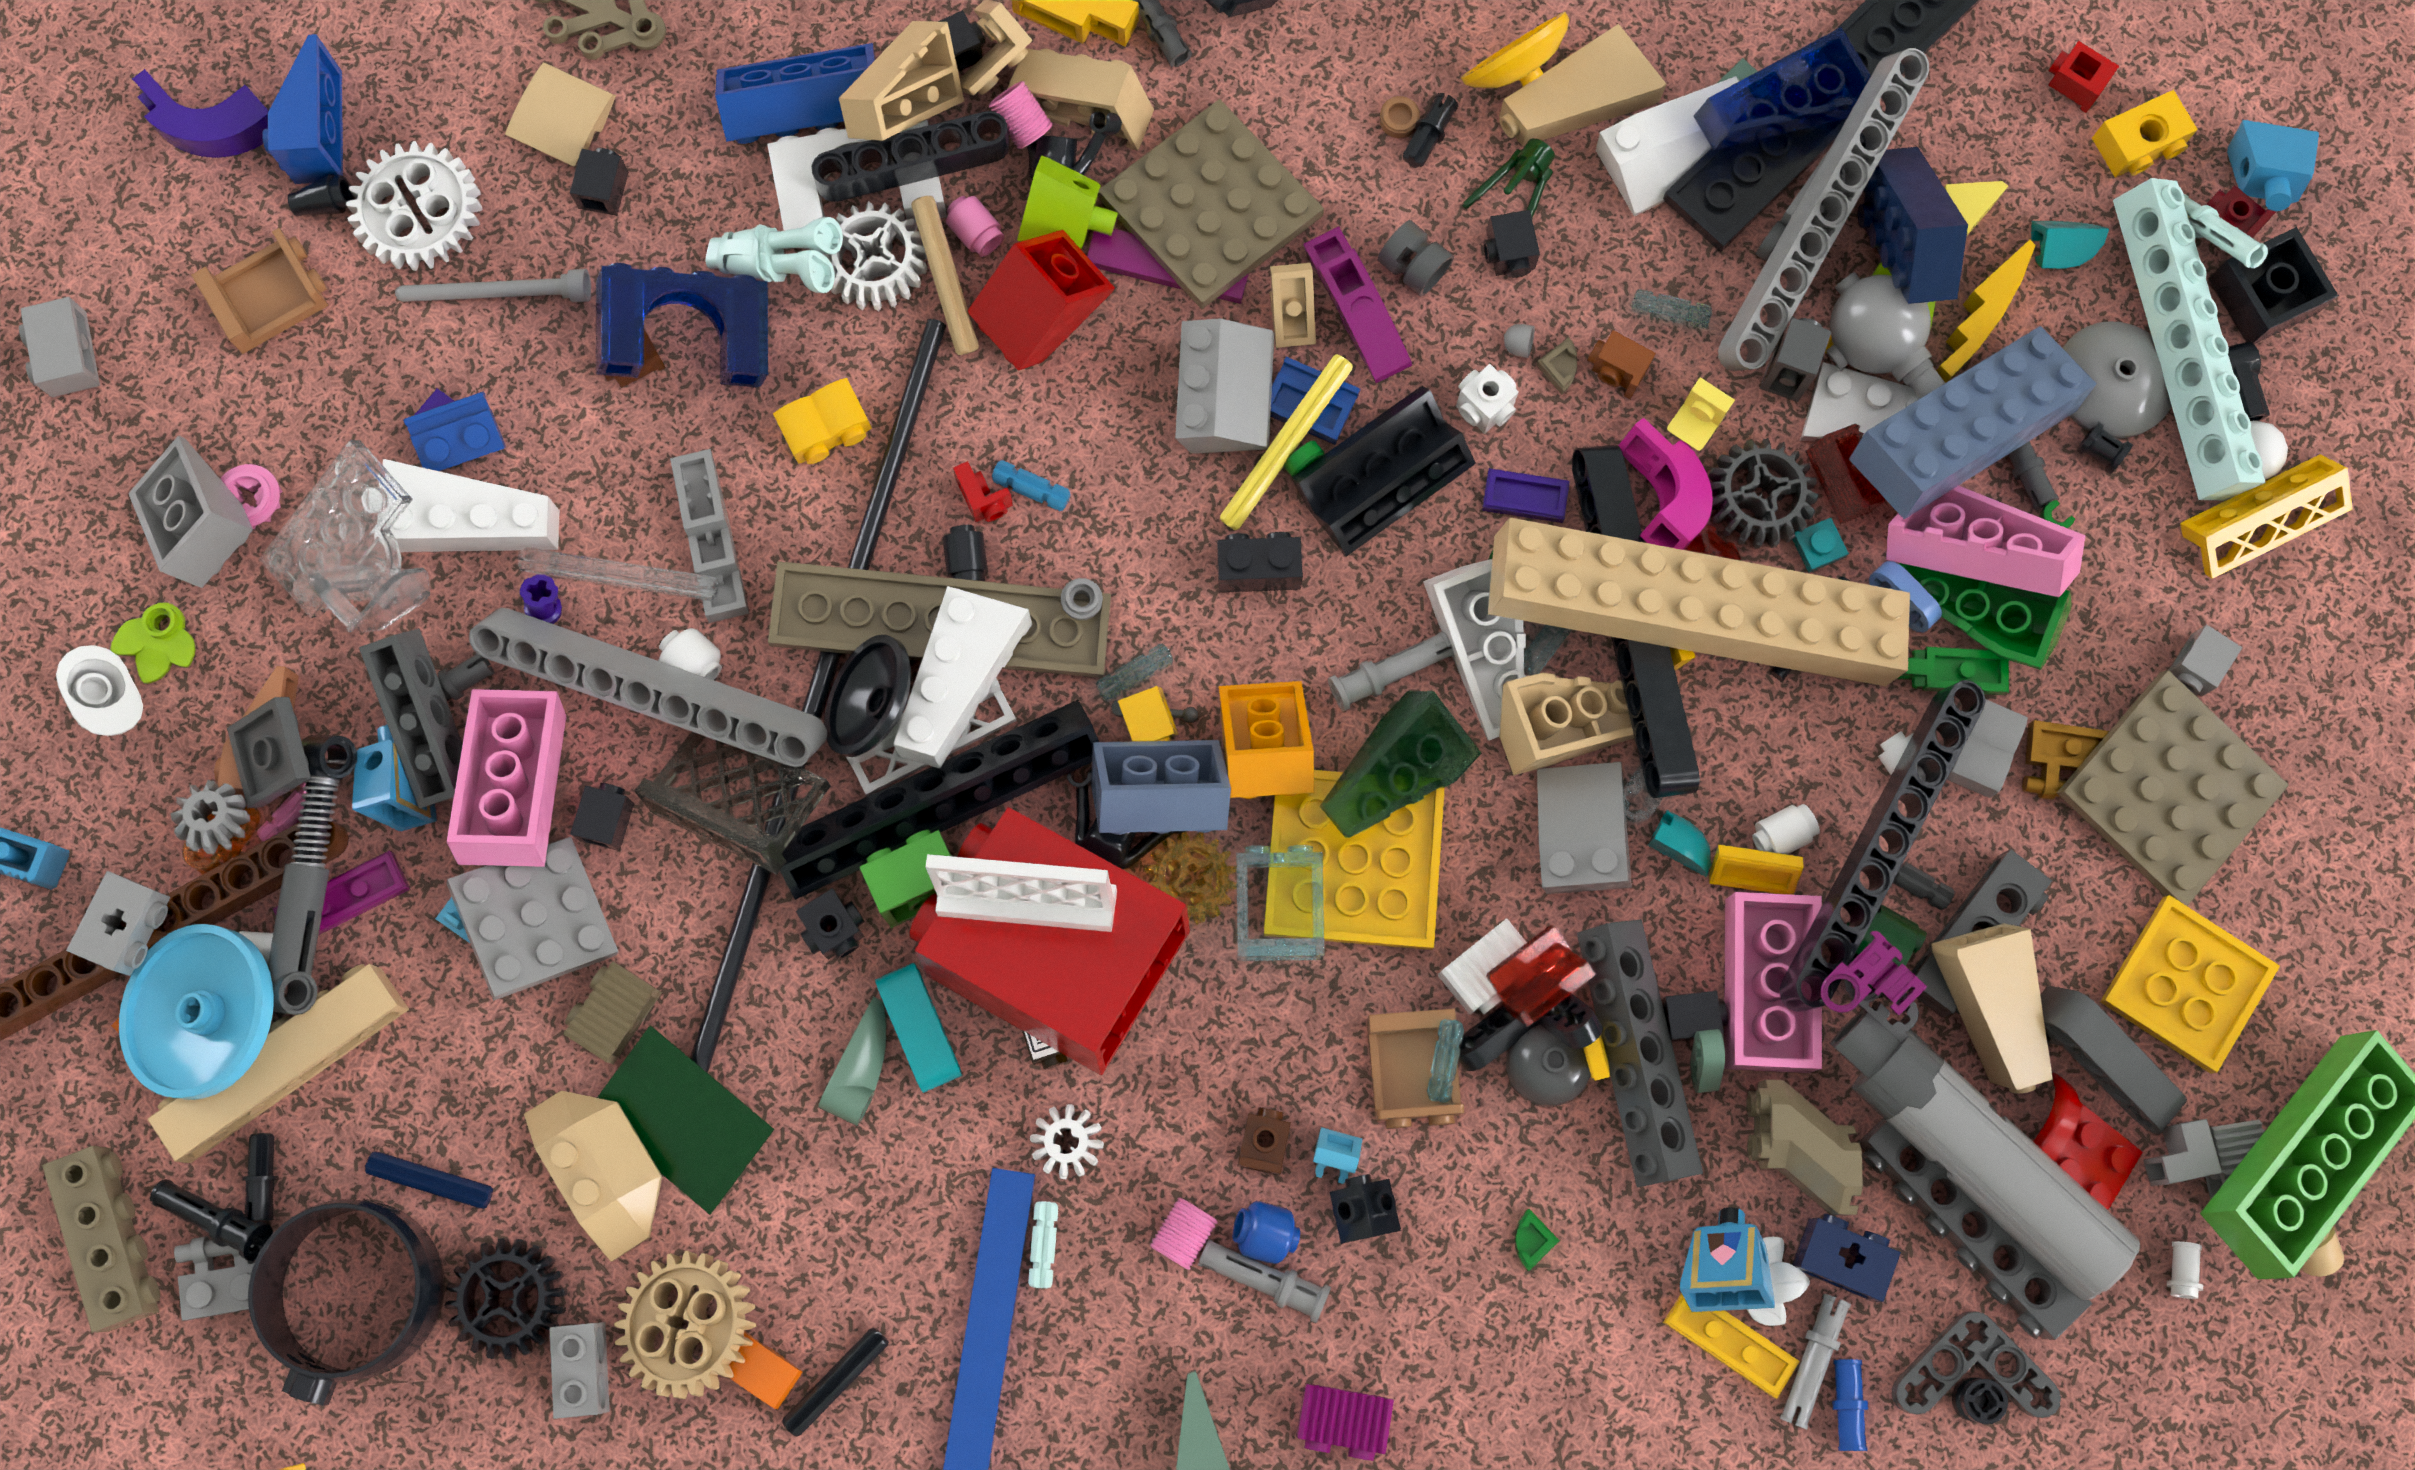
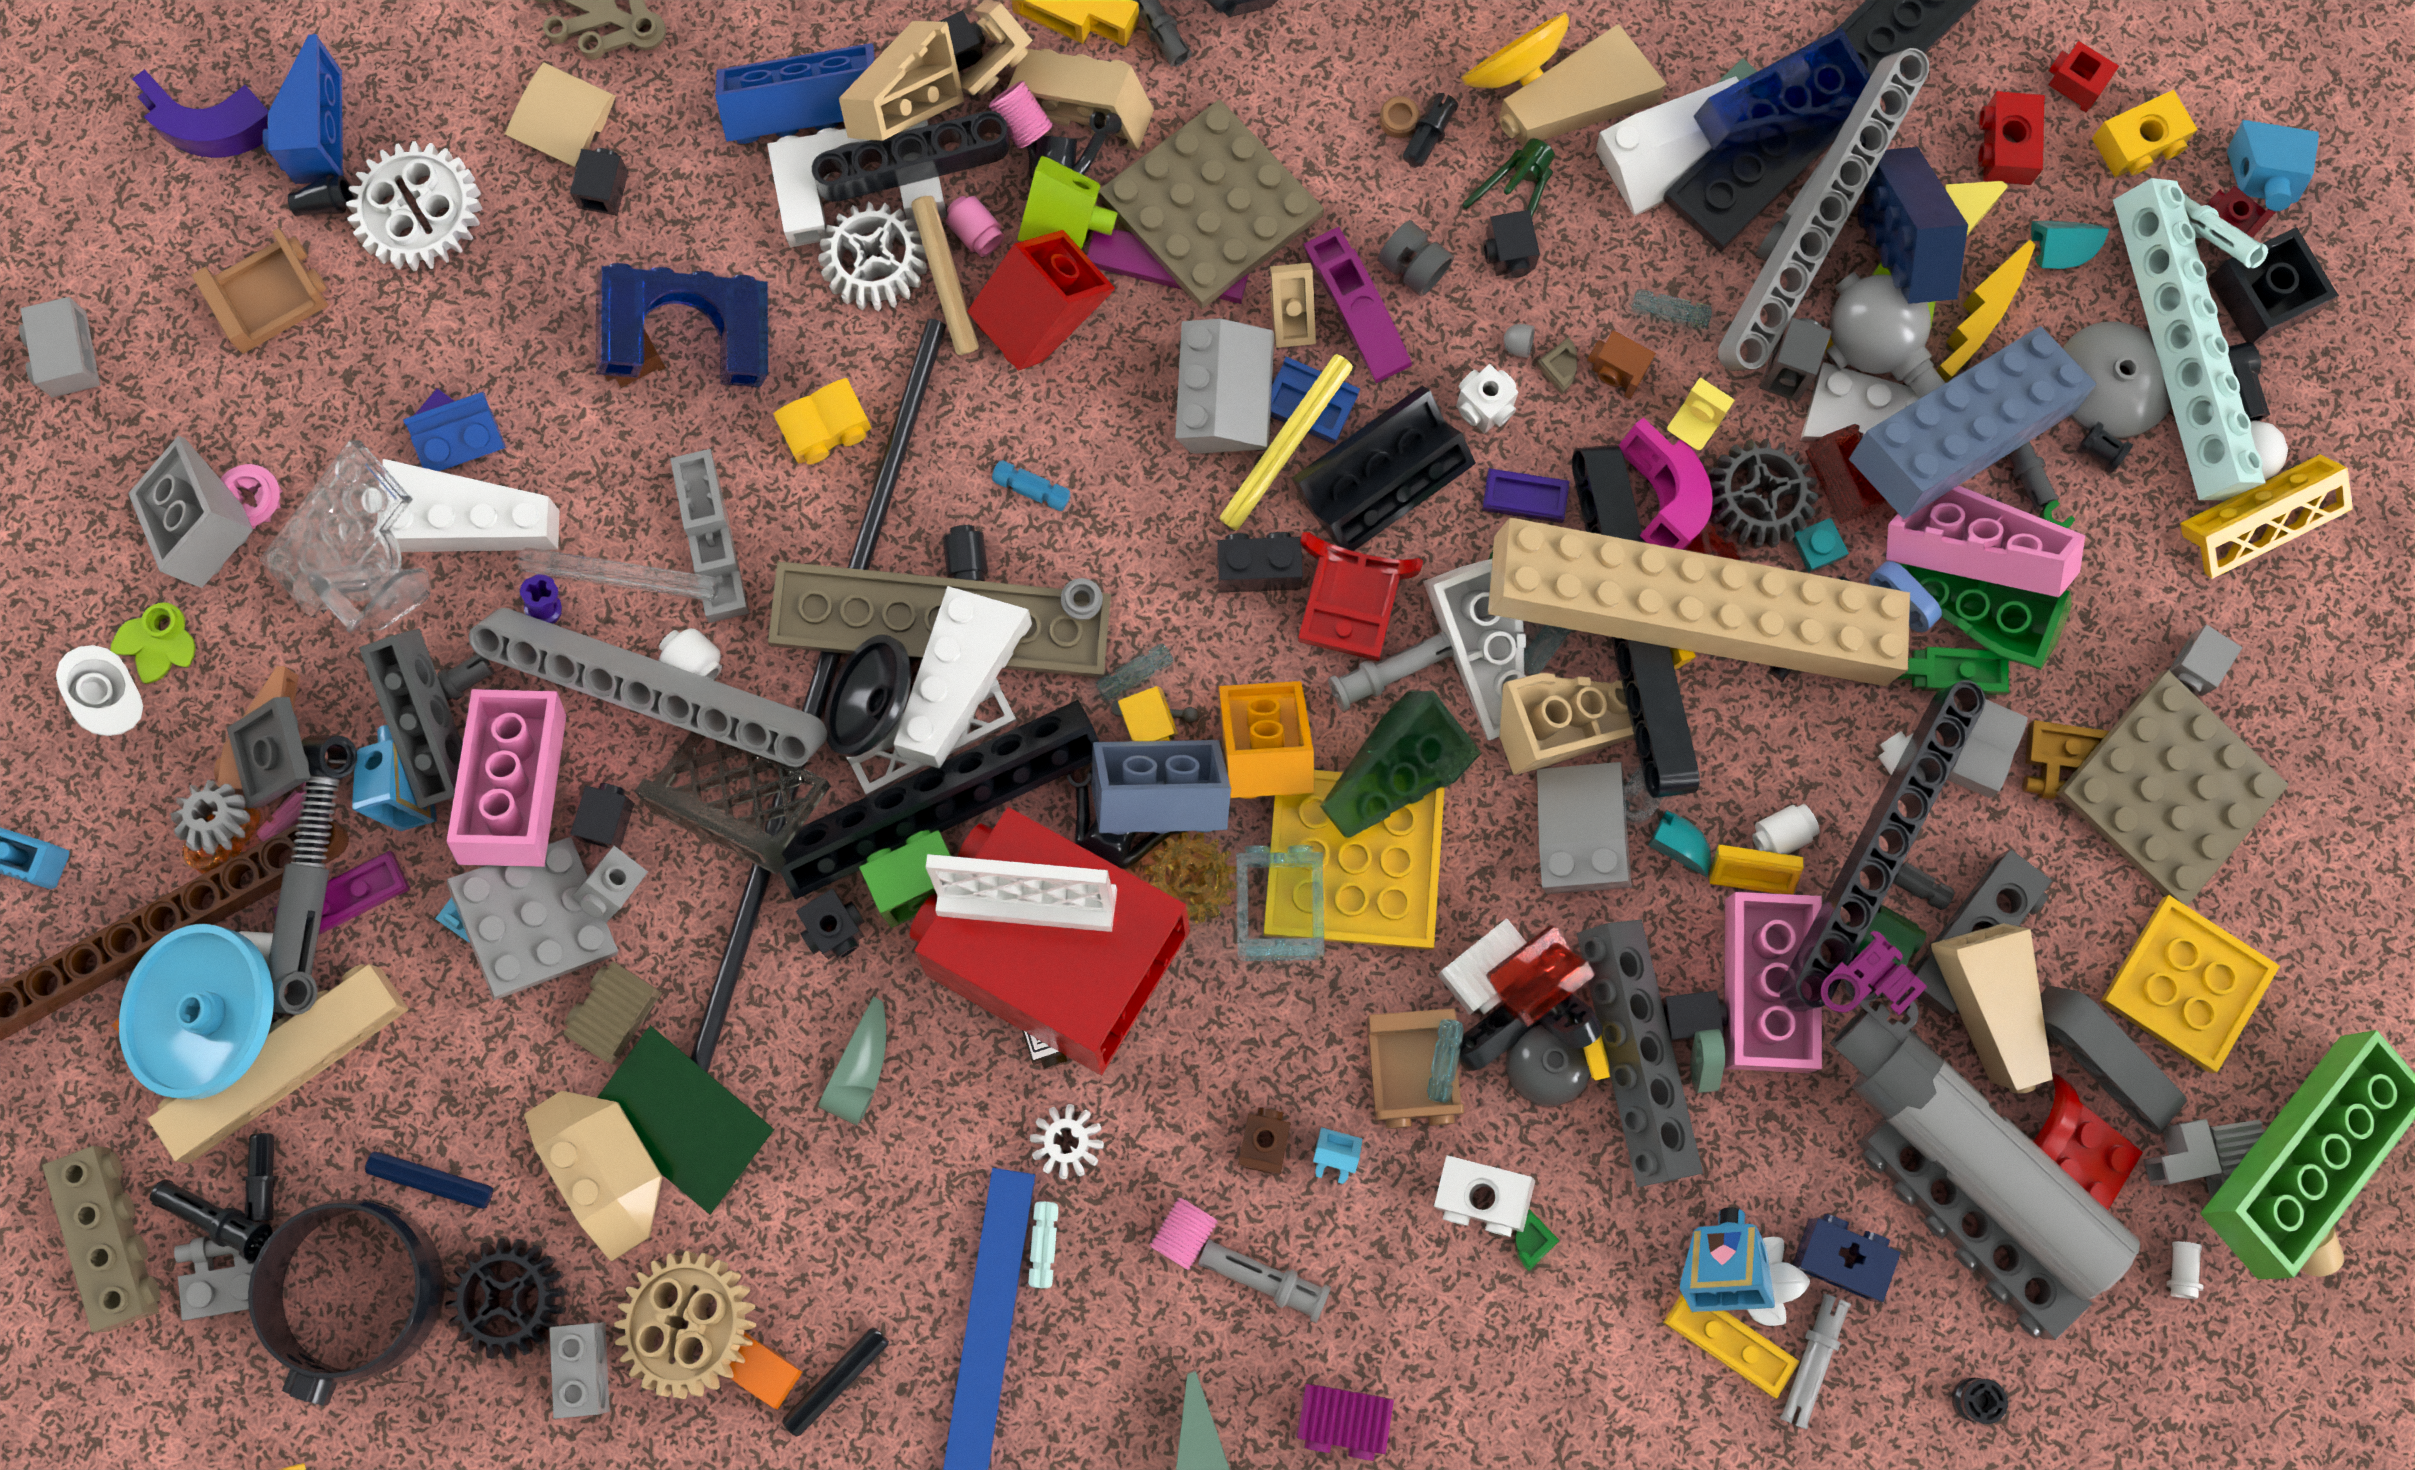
(99, 933): light grey brick -> none
(573, 285): light grey piece -> none
(609, 885): none -> light grey brick
(761, 253): light aqua piece -> none
(918, 1027): teal beam -> none
(974, 488): red bracket -> none
(1265, 1232): blue head -> none
(1303, 457): green tile -> none
(1351, 598): none -> red piece
(1364, 1209): black brick -> none
(1463, 1178): none -> white brick
(1804, 1146): dark tan brick -> none
(1850, 1405): blue pin -> none
(1983, 1355): dark grey beam -> none
(2021, 118): none -> red brick

